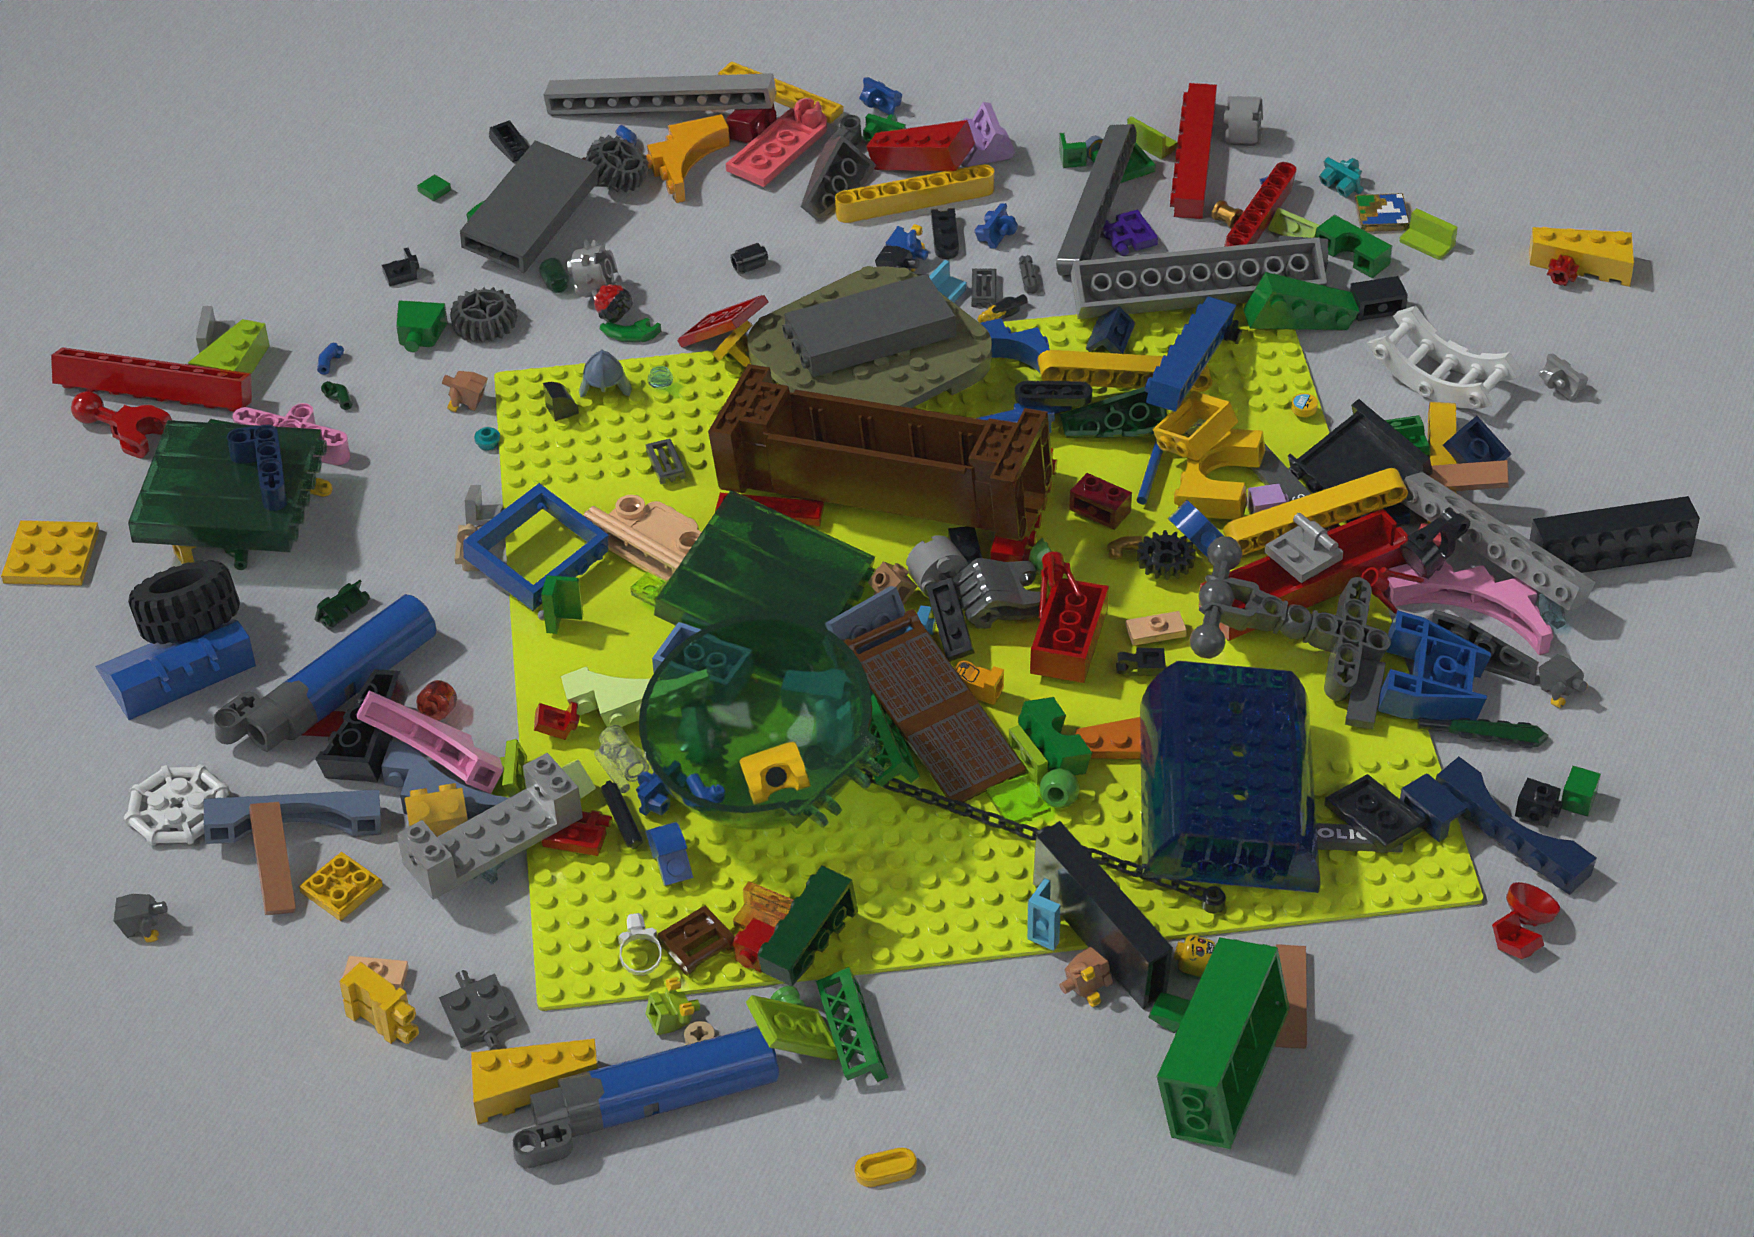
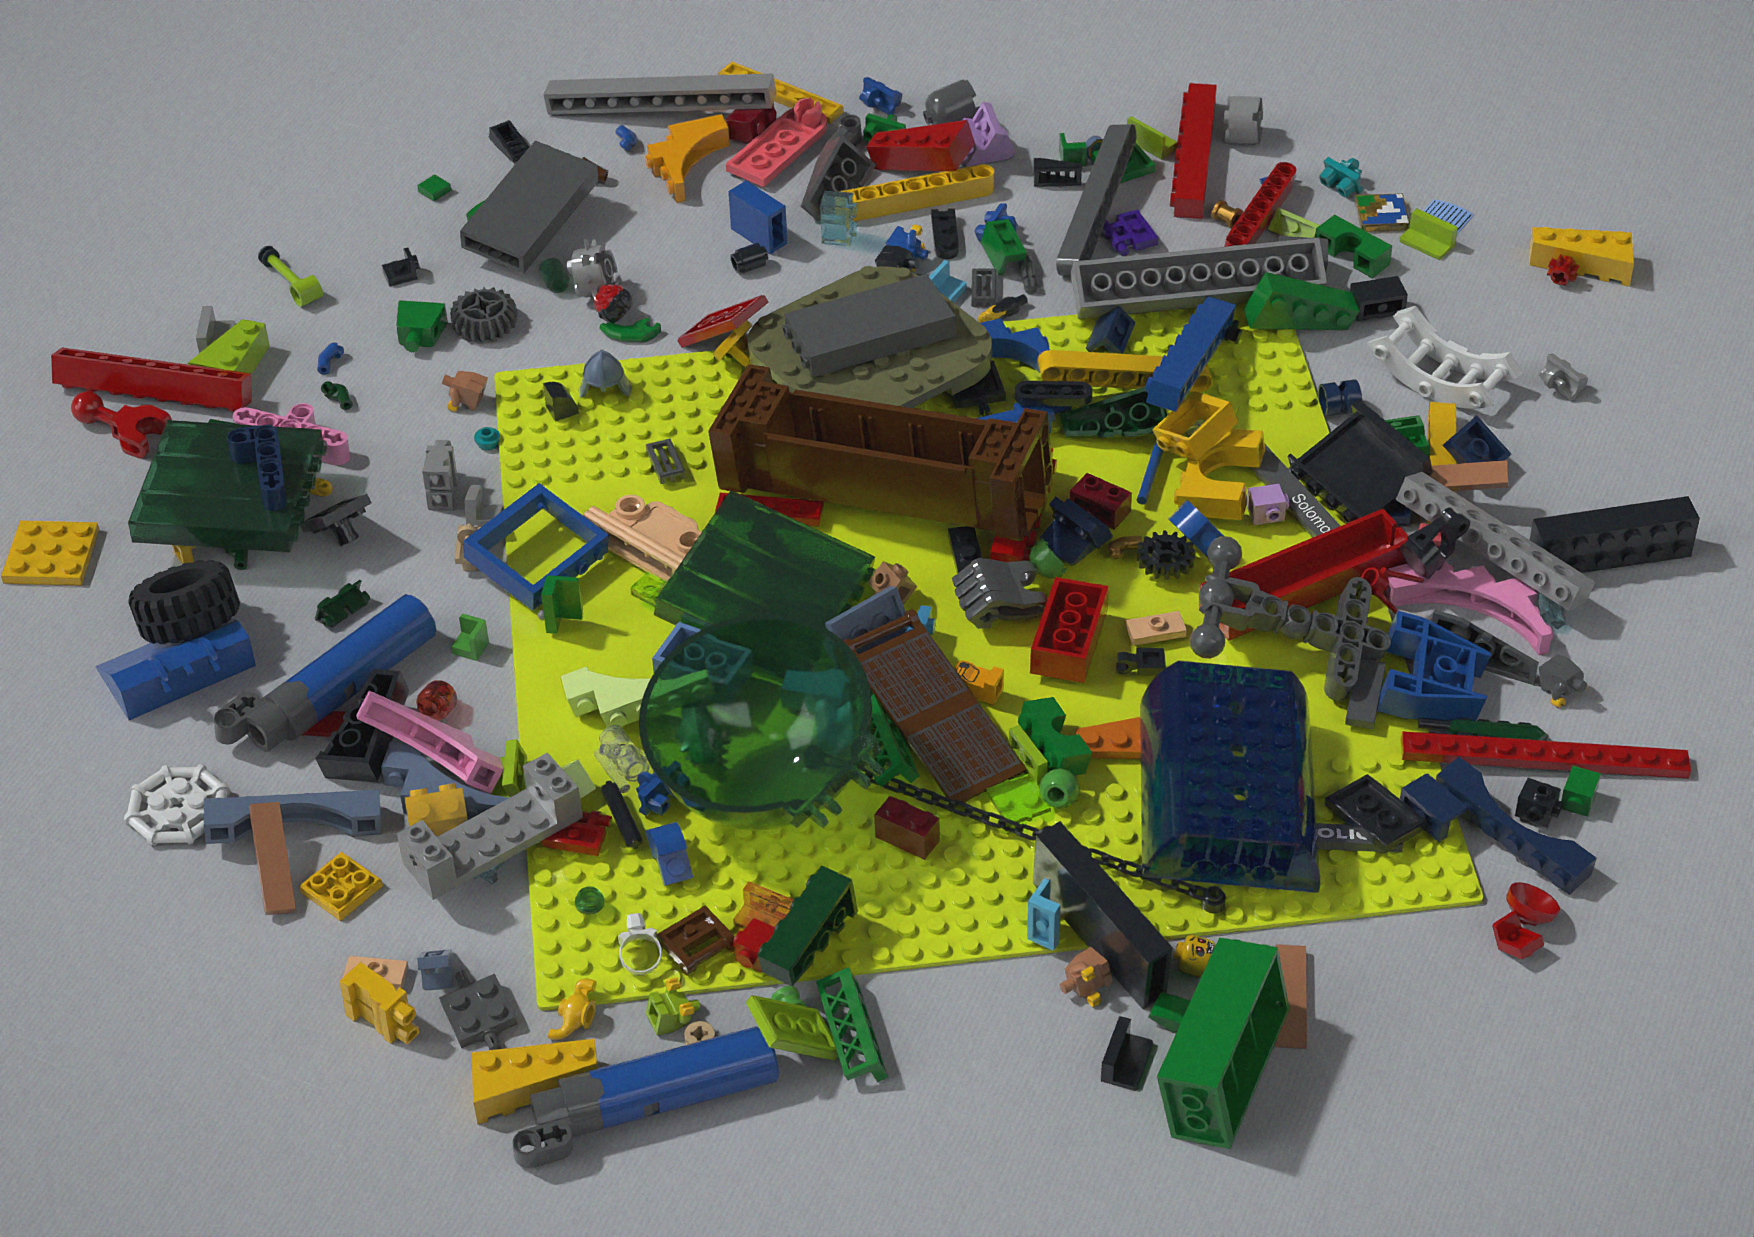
(138, 914): dark grey piece -> none
(302, 290): none -> lime piece
(338, 519): none -> black plate
(436, 969): none -> sand blue slope
(440, 476): none -> light grey hips
(472, 638): none -> bright green panel
(556, 721): red bracket -> none
(576, 1010): none -> yellow piece
(589, 900): none -> clear green plate
(618, 163): dark grey gear -> none
(660, 377): clear light blue plate -> none
(712, 793): blue arm -> none
(758, 216): none -> blue brick
(773, 771): yellow piece -> none
(838, 218): none -> clear light blue brick
(885, 1167): yellow tile -> none
(907, 827): none -> dark red brick
(934, 562): light grey brick -> none
(950, 103): none -> dark grey cylinder
(950, 619): black plate -> none
(985, 391): none -> black plate
(1002, 244): none -> green panel
(1053, 570): red plant -> none
(1057, 166): none -> black slope
(1074, 532): none -> dark blue piece
(1125, 1056): none -> black panel
(1304, 405): yellow tile -> none
(1304, 549): light grey plate -> none
(1323, 507): yellow beam -> none
(1339, 397): none -> dark blue wheel
(1449, 212): none -> light blue sticker
(1546, 754): none -> red plate

